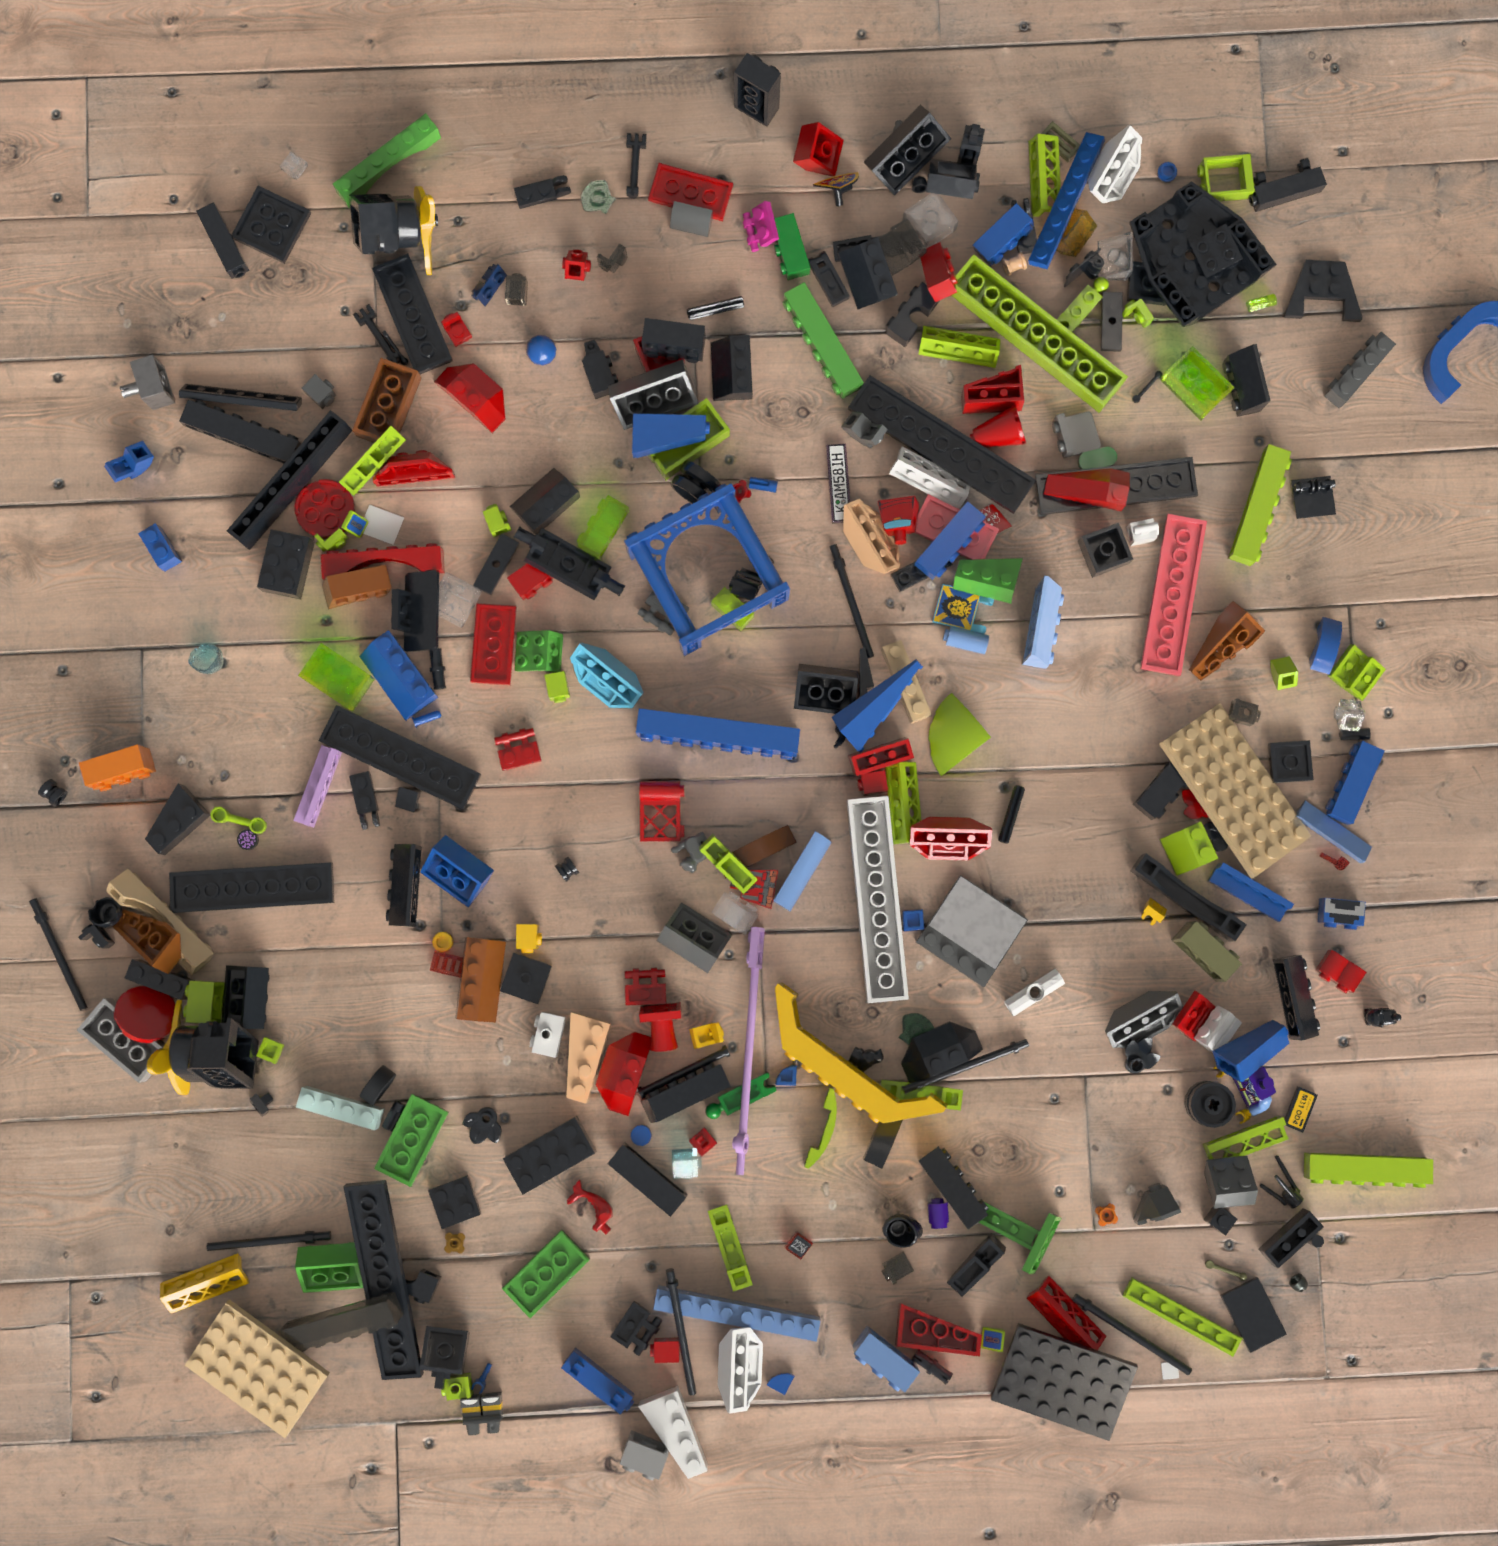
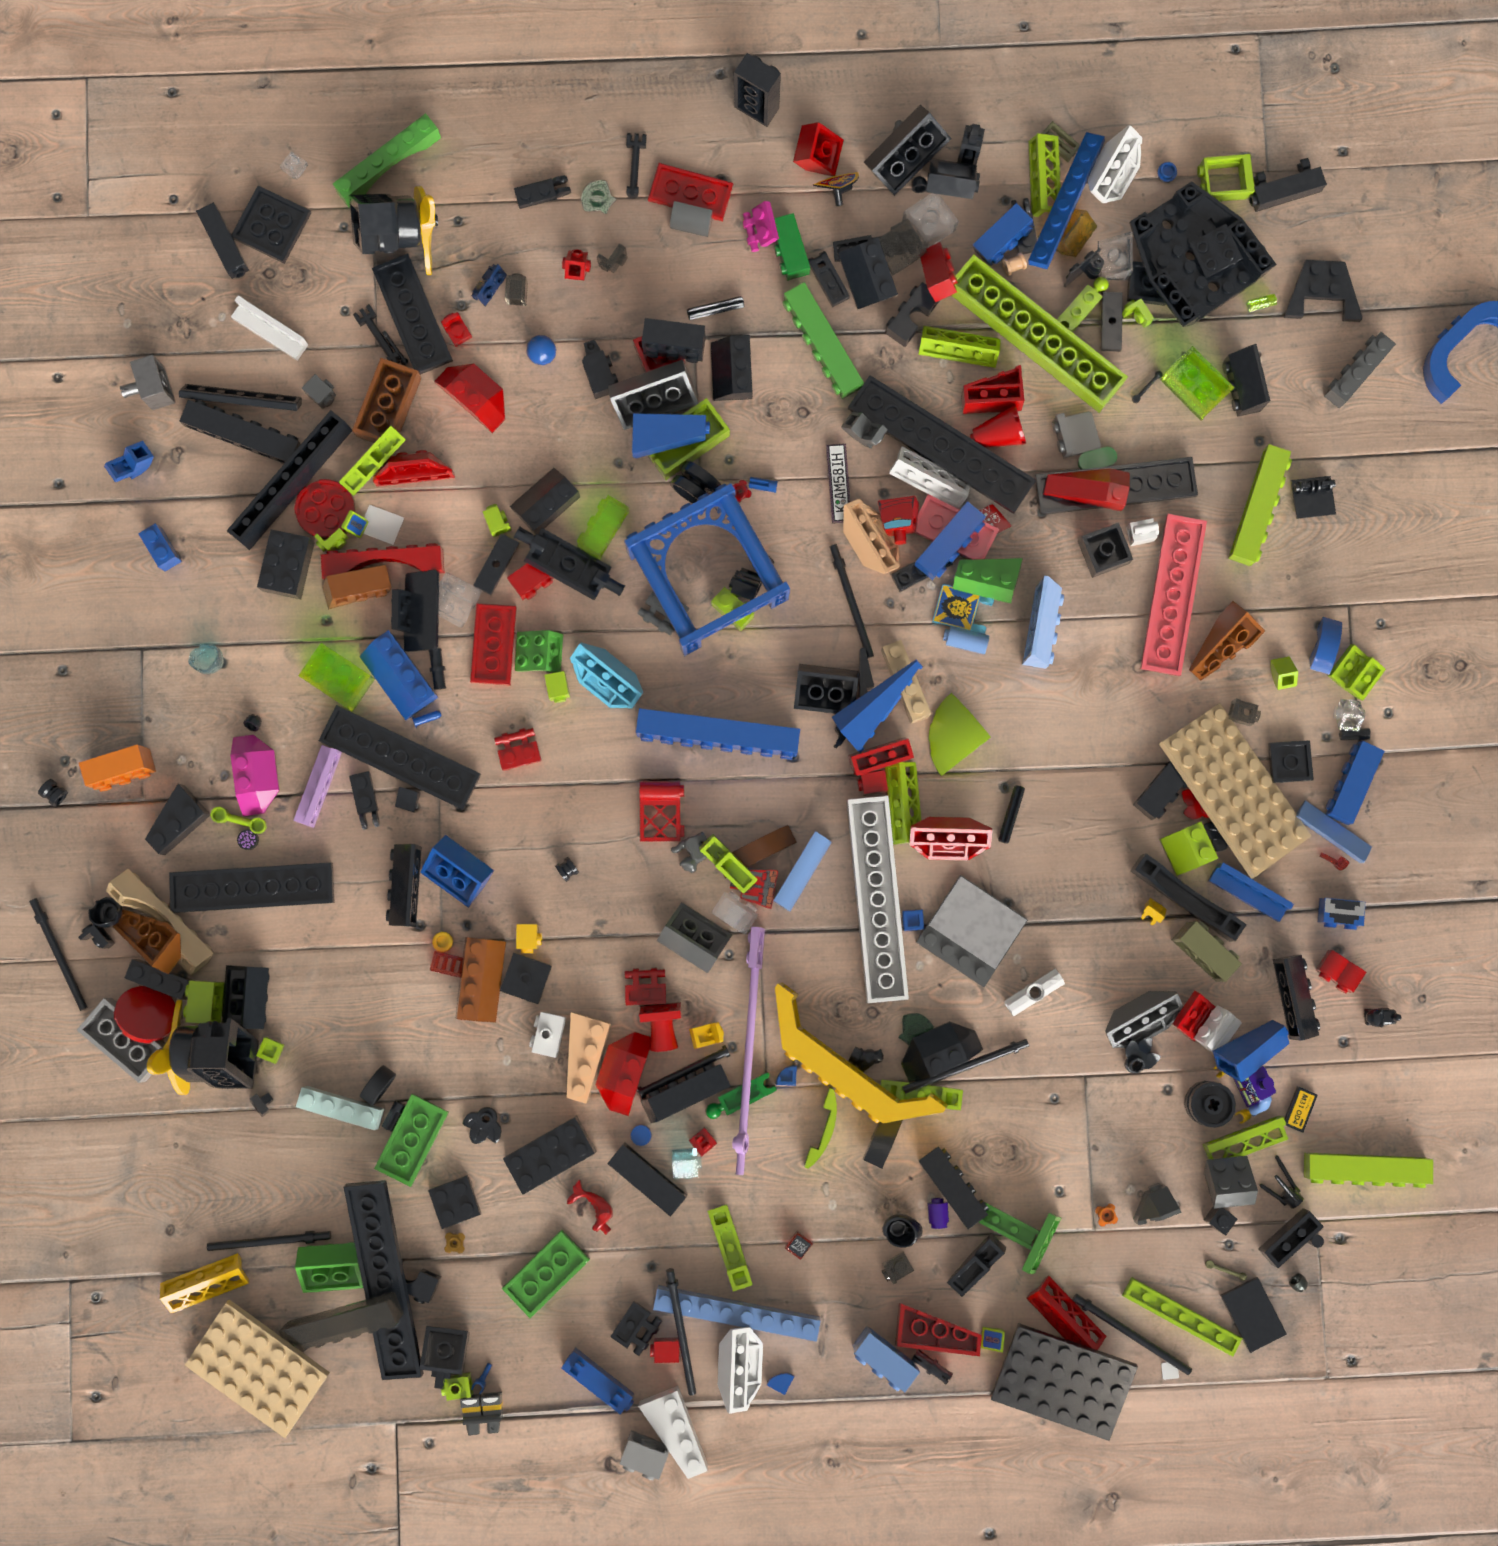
(252, 722): none -> black hinge
(253, 774): none -> dark pink wedge
(269, 329): none -> white fence

